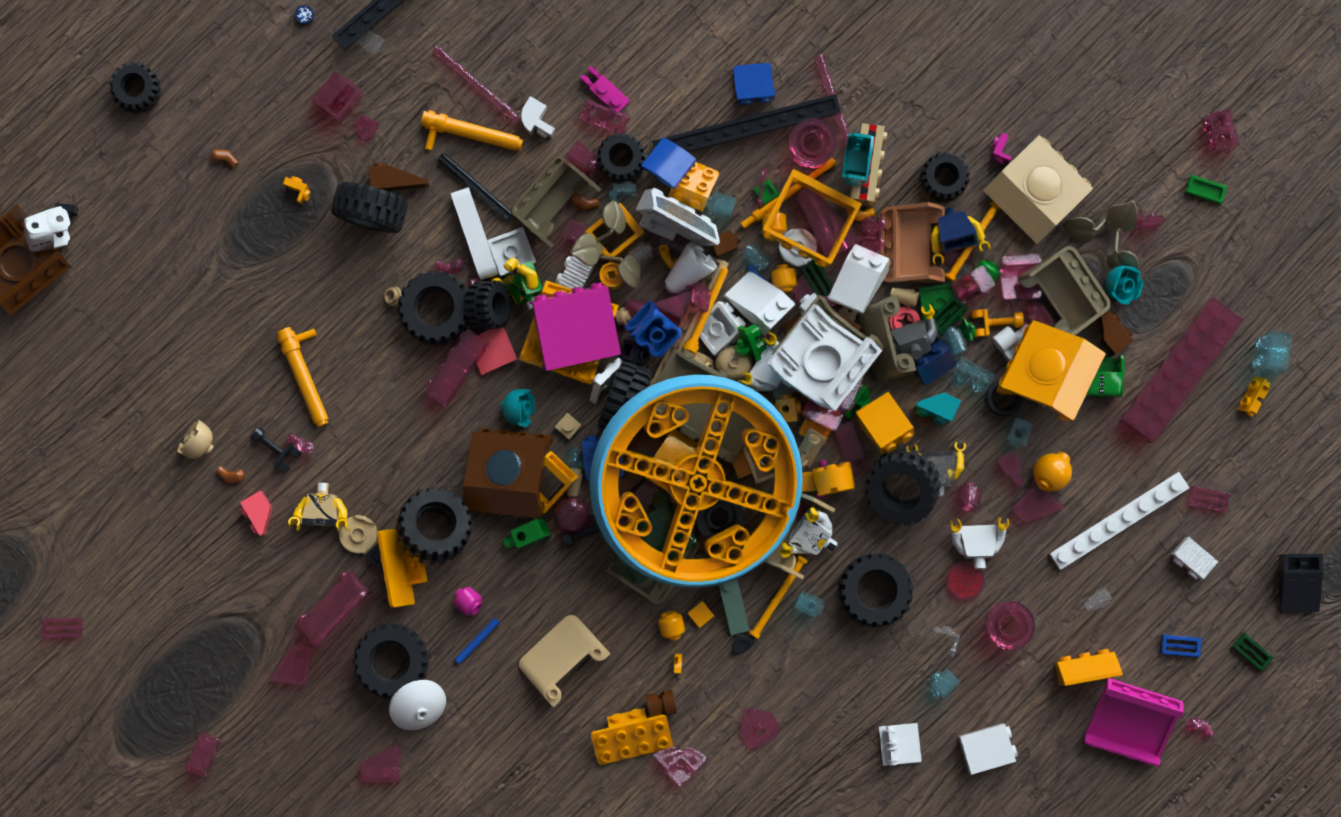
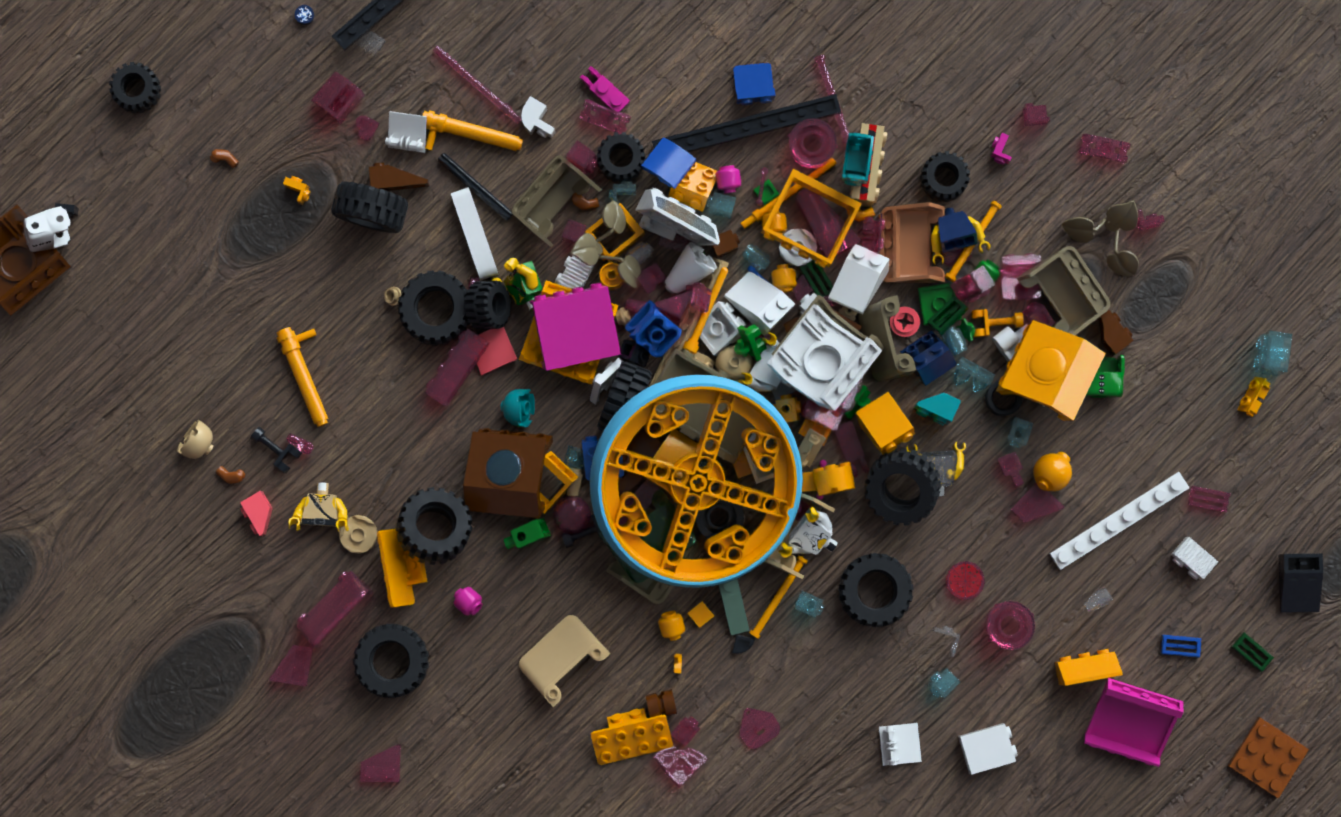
(45, 627): clear pink tile -> none
(203, 754): clear pink piece -> none
(373, 555): black plate -> none
(406, 132): none -> white hinge
(417, 705): white dish -> none
(450, 268): clear pink arm -> none
(477, 640): blue bar -> none
(511, 245): white plate -> none
(568, 426): tan plate -> none
(651, 277): none -> clear pink bracket
(666, 257): light orange arm -> none
(686, 730): none -> clear pink bracket
(728, 179): none -> dark pink head
(905, 296): tan cone -> none
(916, 337): dark grey torso -> none
(968, 497): clear pink head -> none
(978, 541): white torso -> none
(1035, 115): none -> clear pink panel
(1038, 189): tan panel -> none
(1104, 148): none -> clear pink plate
(1123, 284): teal cylinder -> none
(1181, 370): clear pink brick -> none
(1200, 724): clear pink arm -> none
(1206, 189): green tile -> none
(1226, 131): clear pink brick -> none
(1268, 757): none -> dark orange plate

